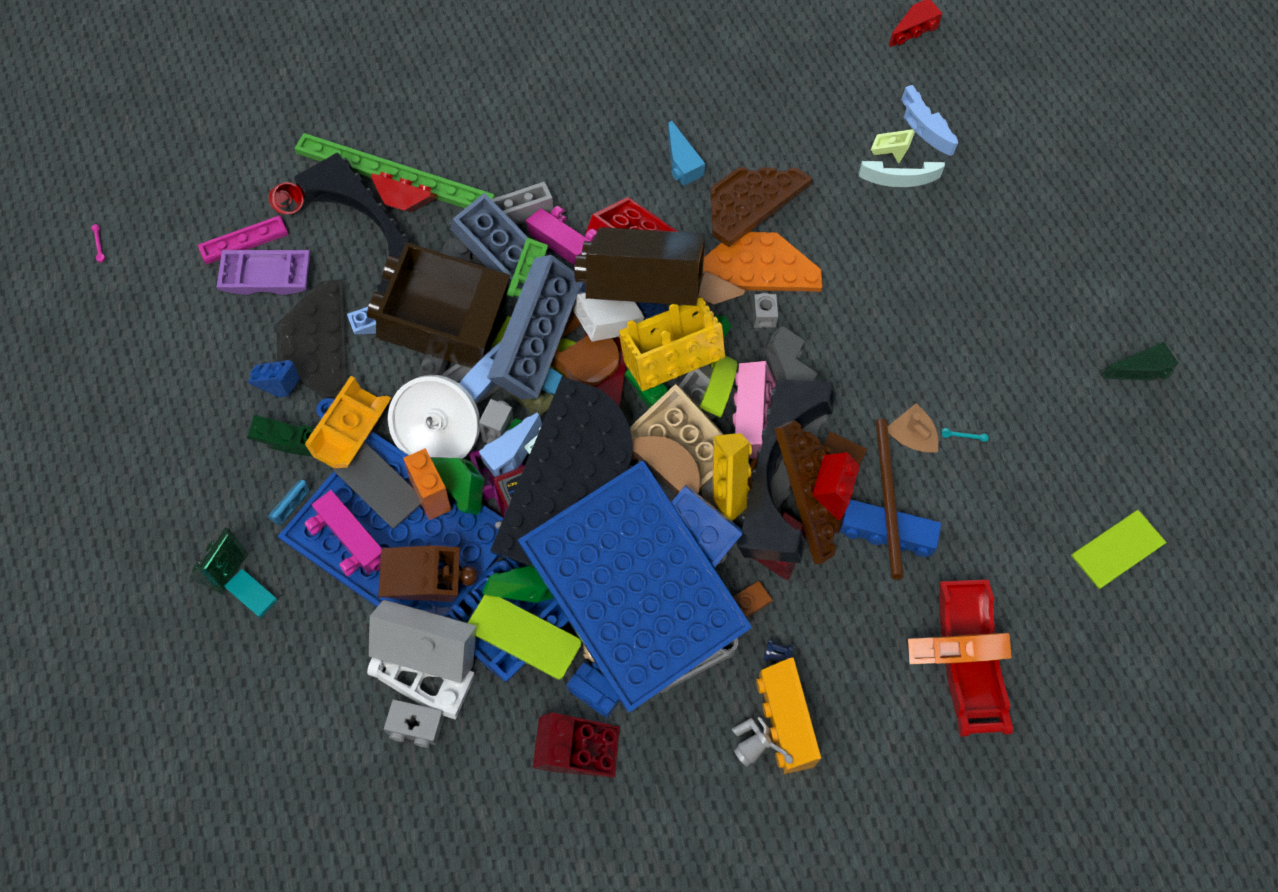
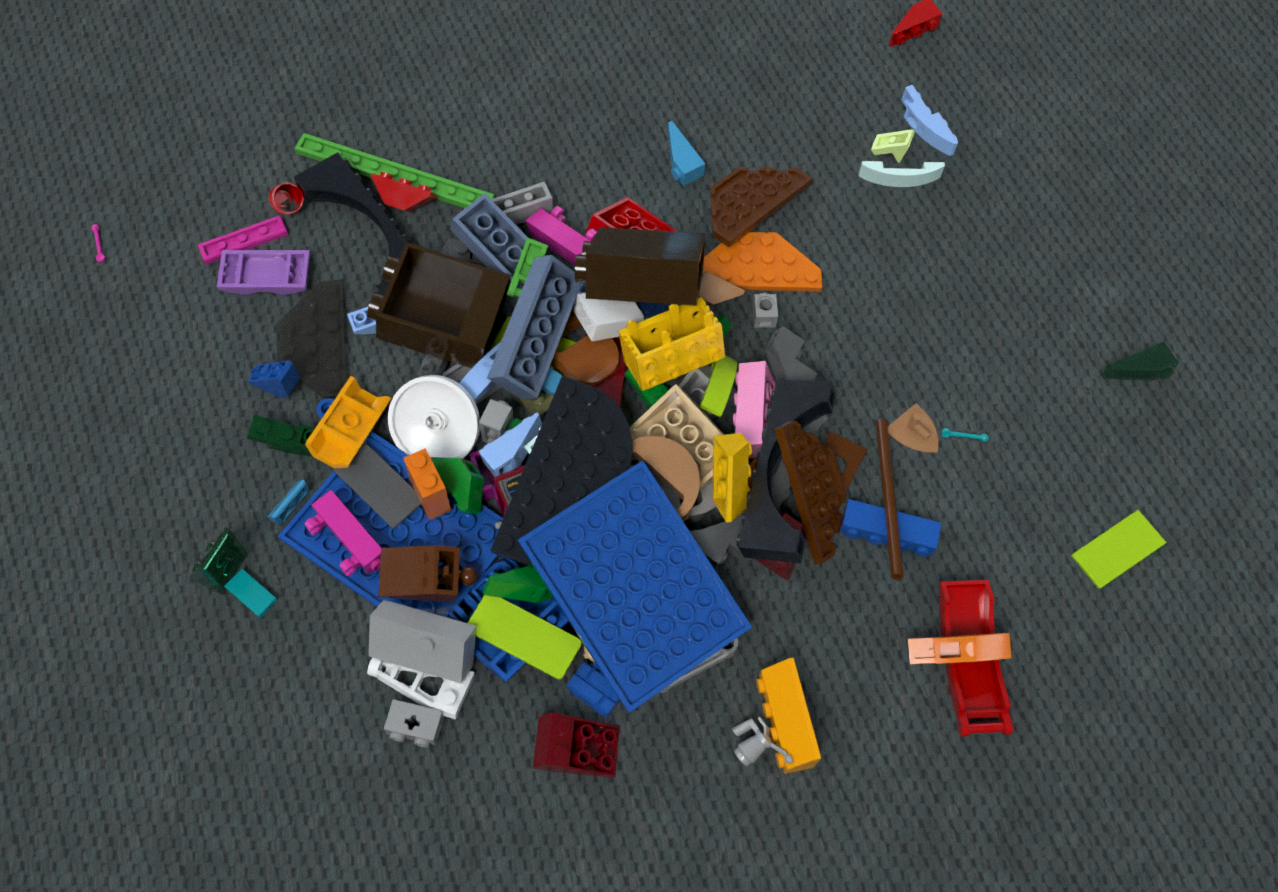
(707, 525): blue wing -> none
(752, 599): dark orange plate -> none
(770, 655): dark blue bush -> none
(836, 482): red slope -> none

